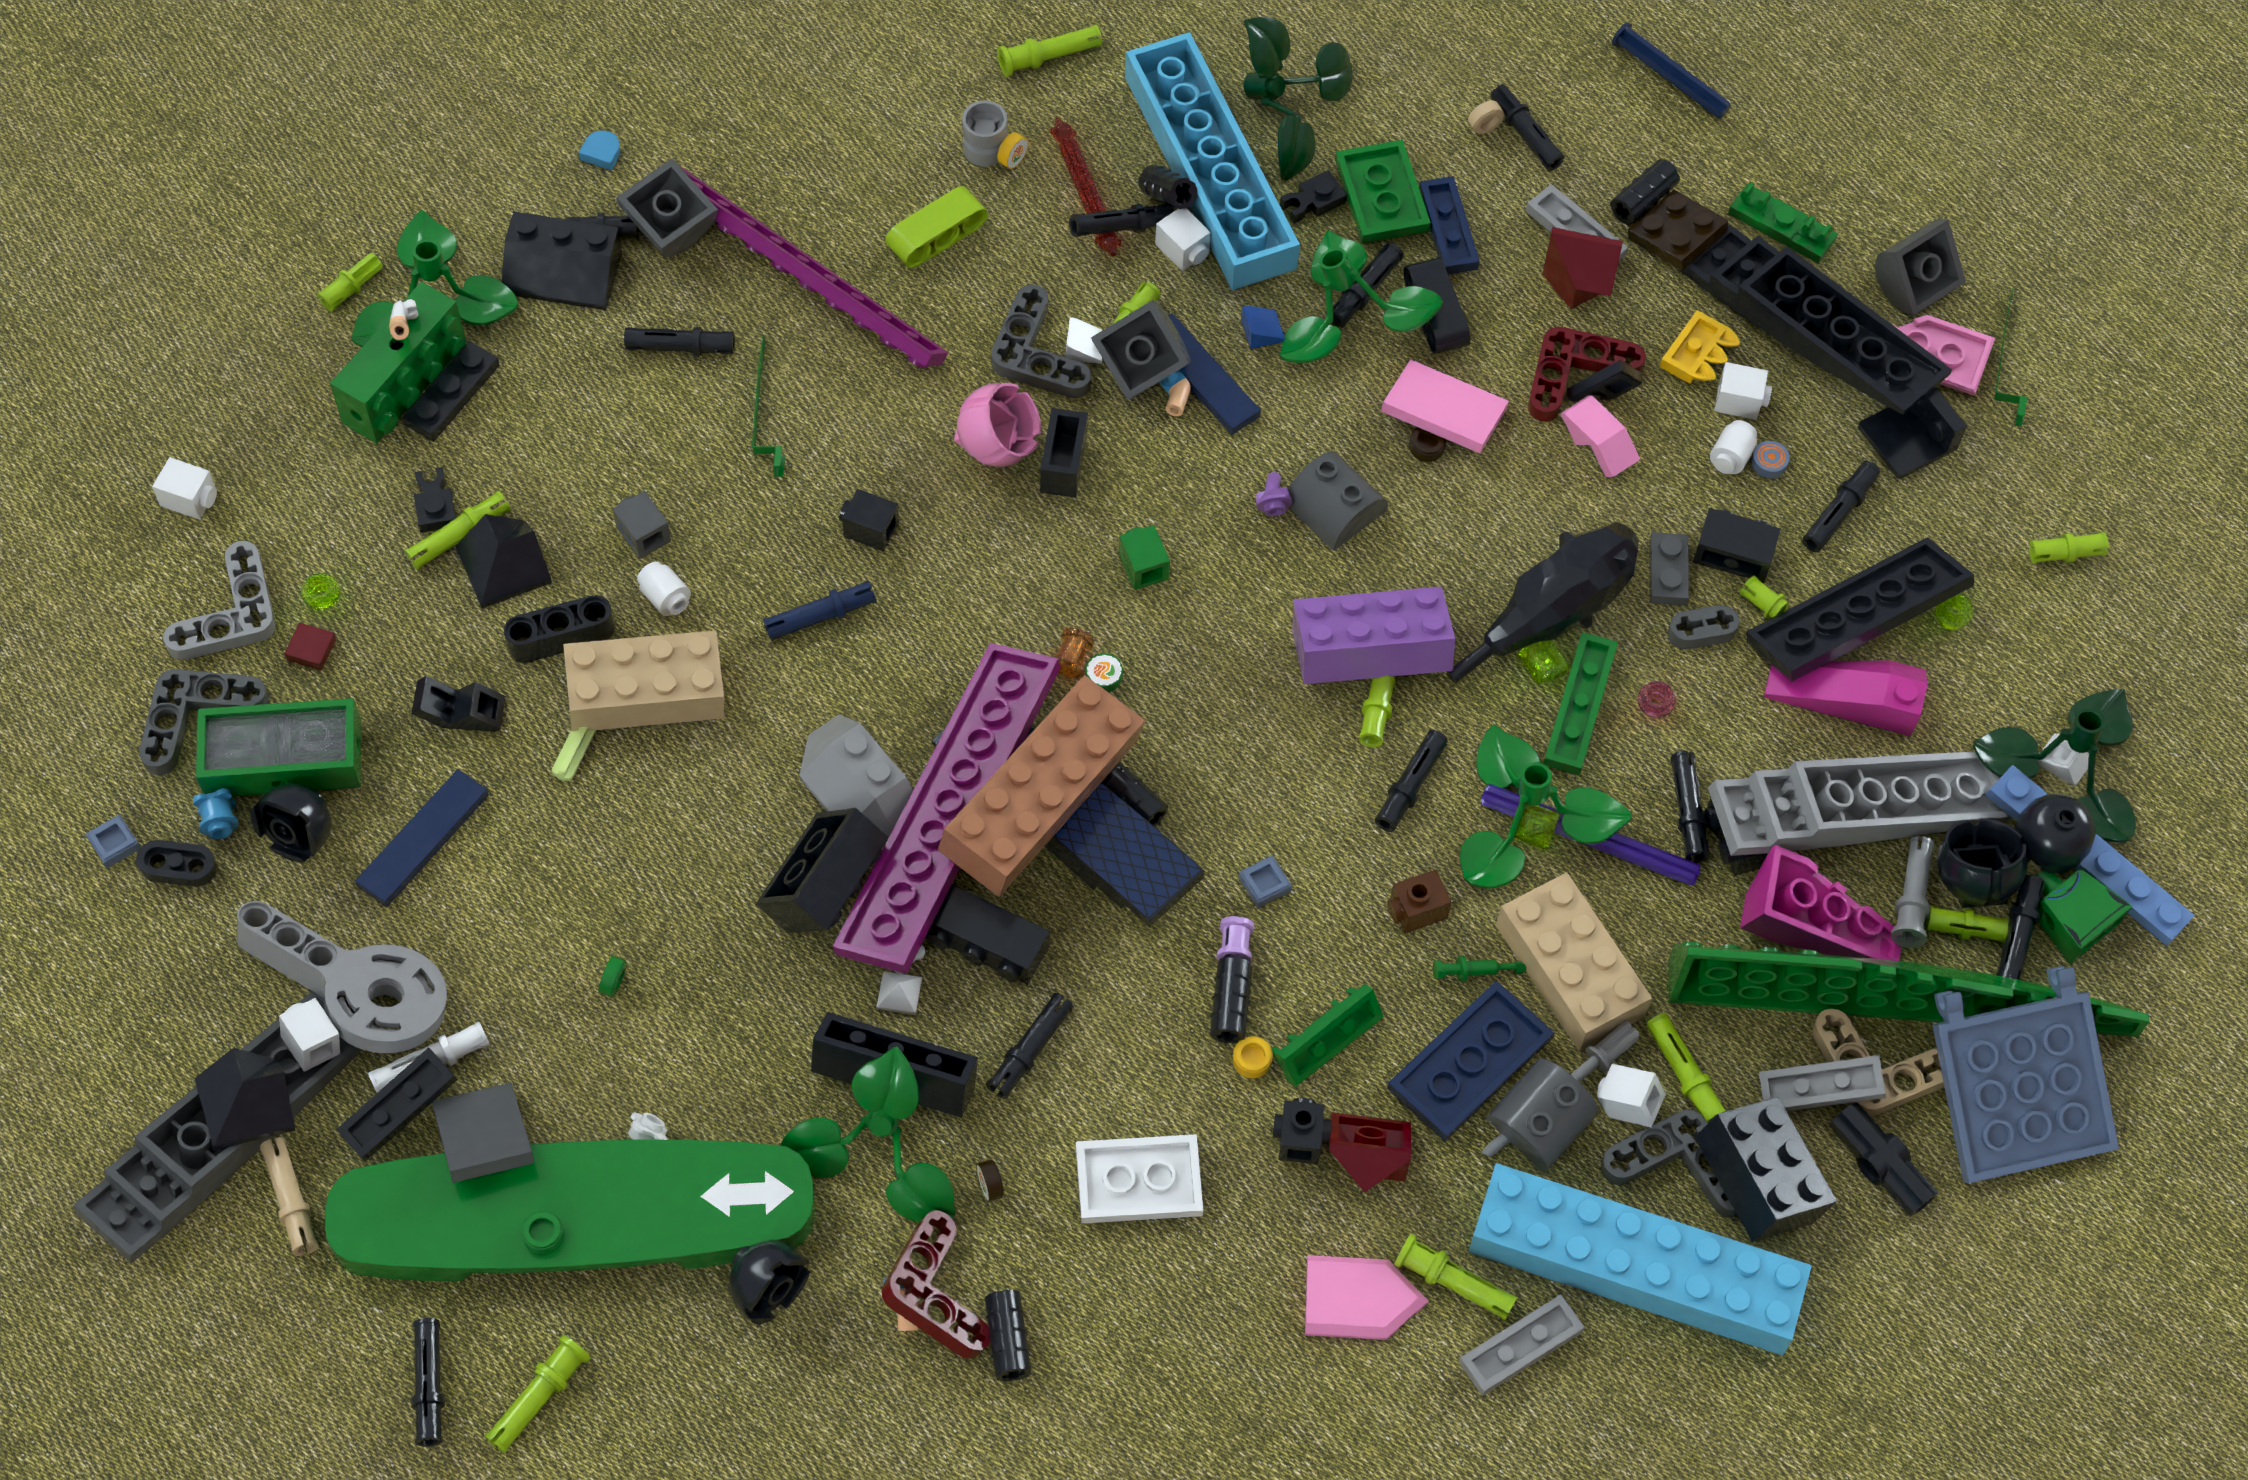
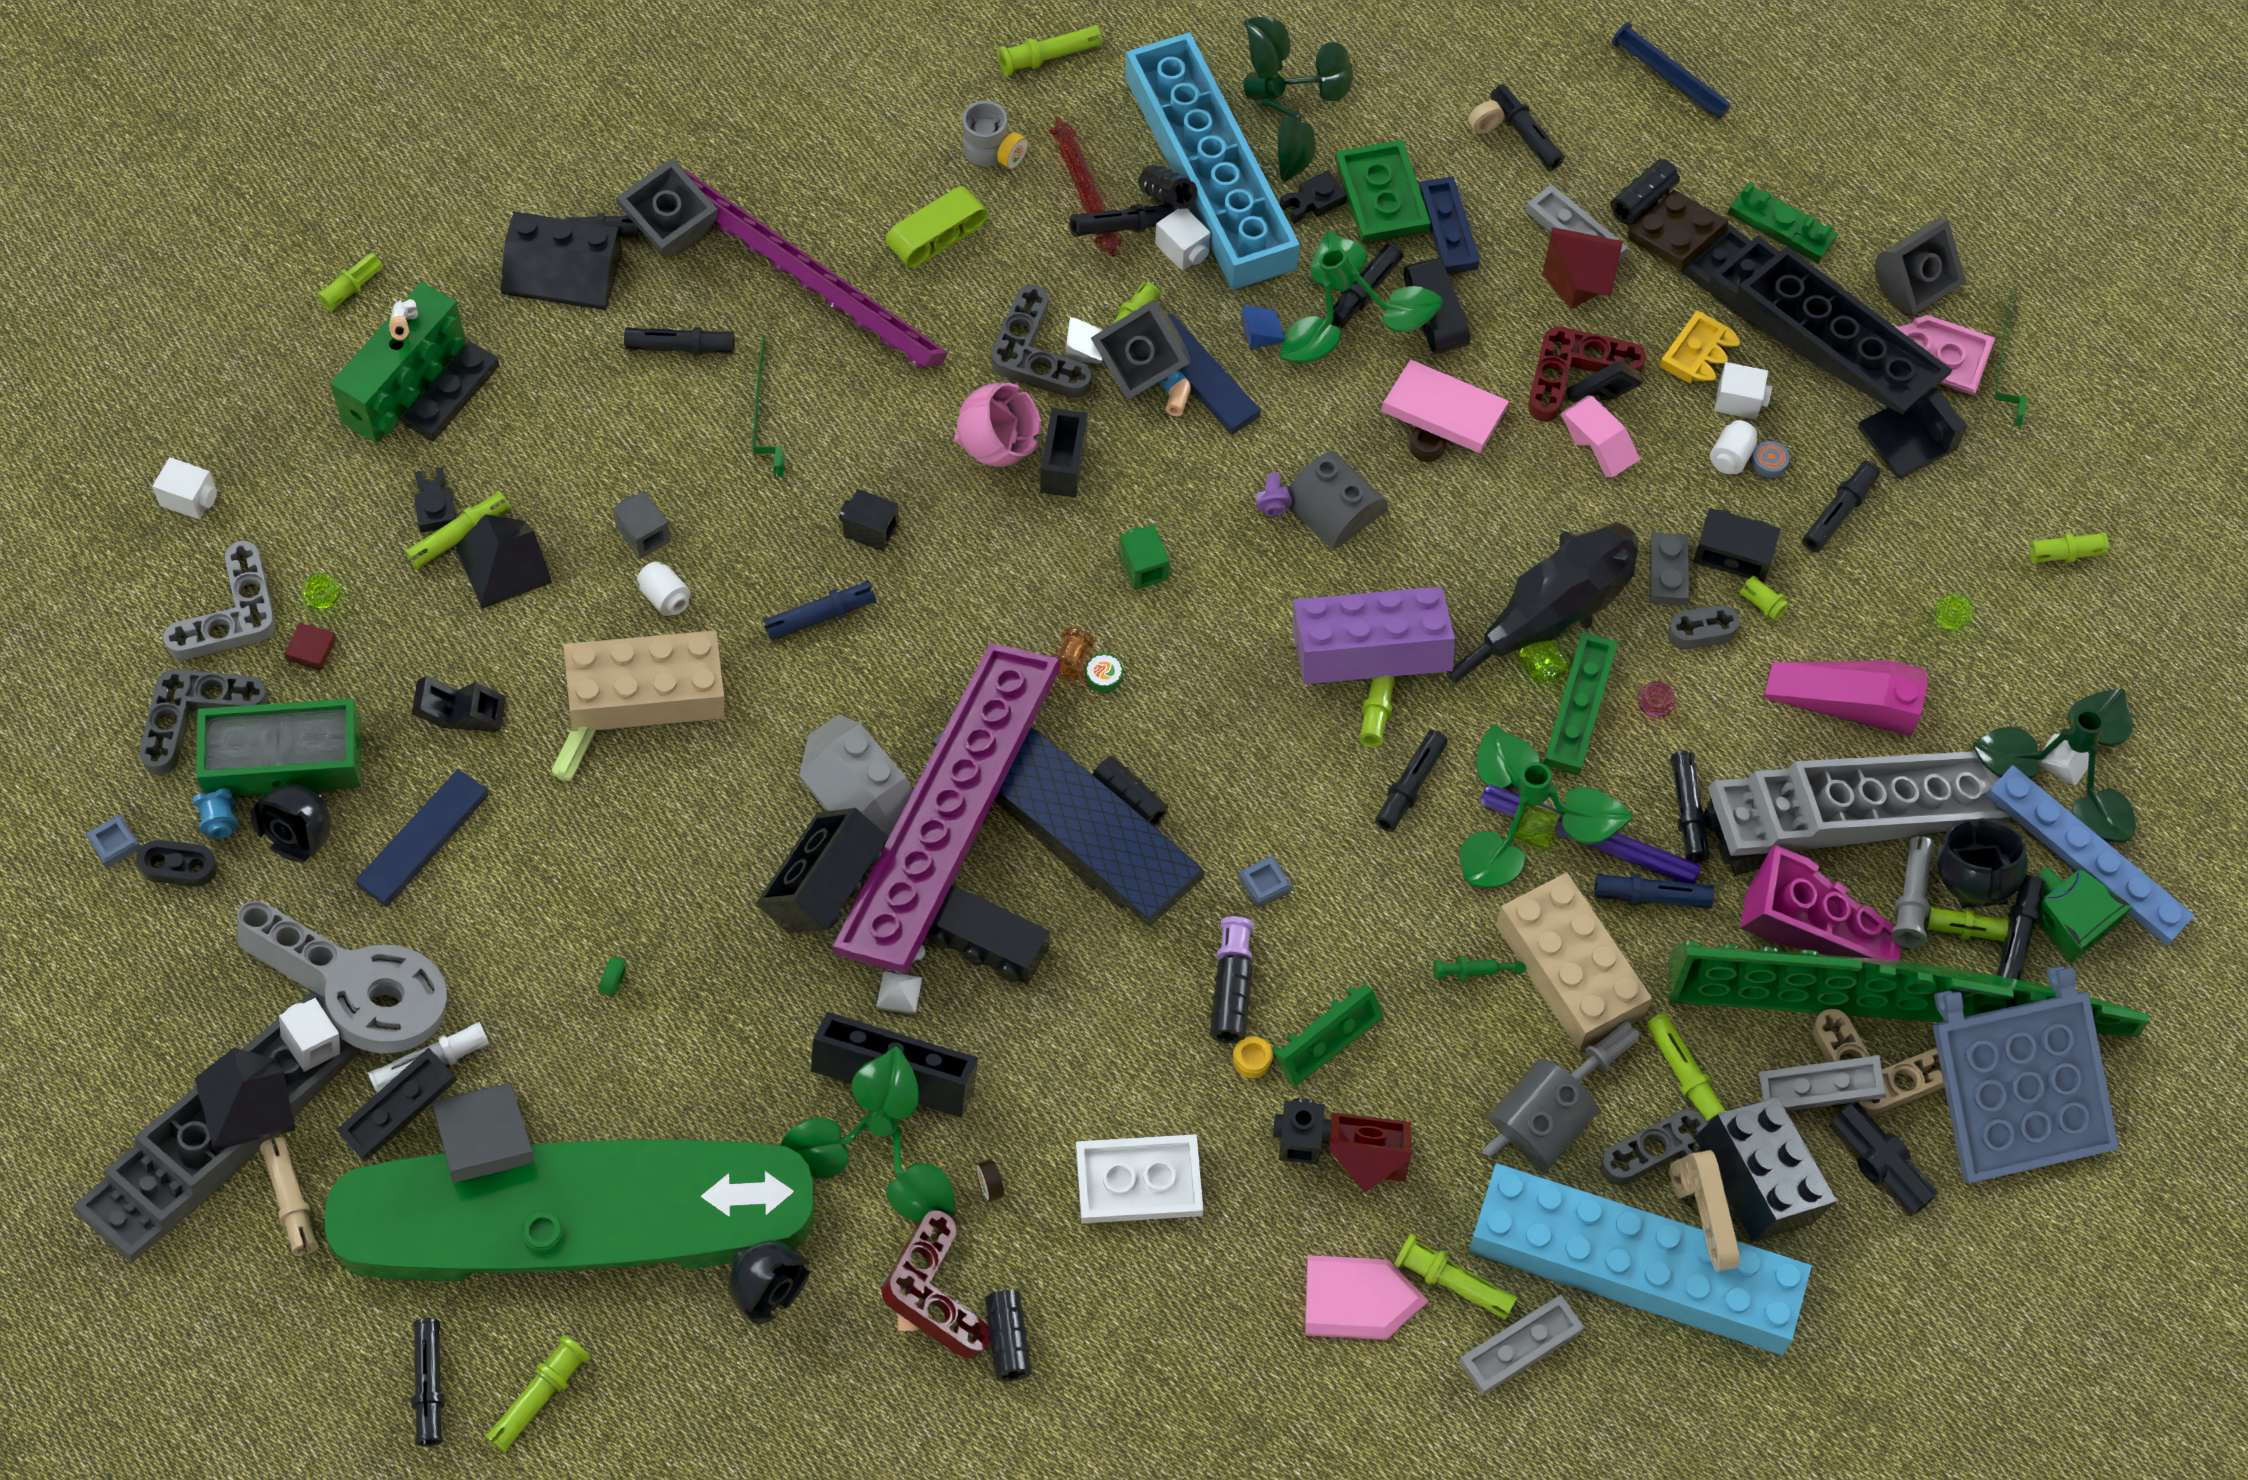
(426, 249): green plant -> none
(540, 624): black beam -> none
(601, 149): dark azure tile -> none
(647, 1127): white plate -> none
(1020, 1057): black pin -> none
(1041, 785): nougat brick -> none
(1419, 901): reddish brown brick -> none
(1470, 1061): dark blue plate -> none
(1631, 1095): white brick -> none
(1653, 891): none -> dark blue pin
(1700, 1177): none -> tan beam
(1859, 609): black plate -> none
(2056, 832): black cylinder -> none

